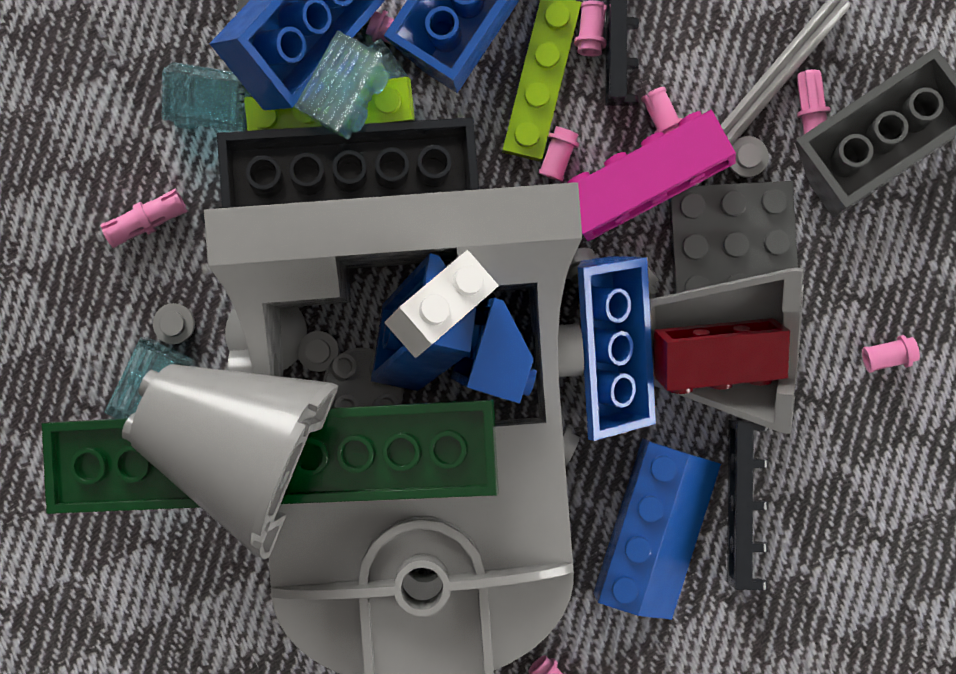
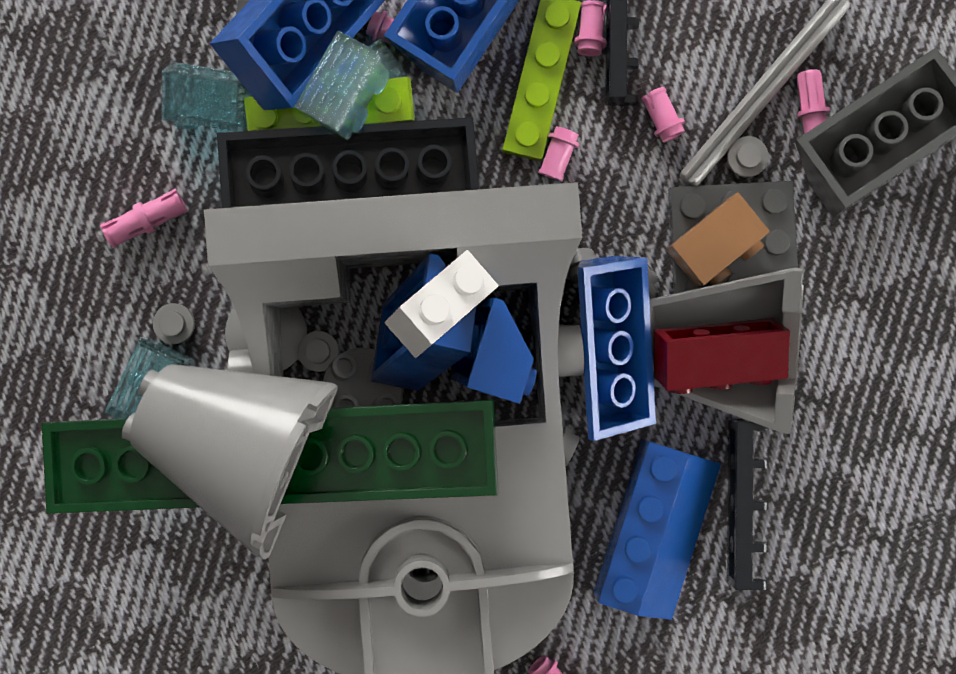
(652, 173): dark pink brick -> none
(719, 240): none -> medium nougat brick
(891, 354): bright pink pin -> none

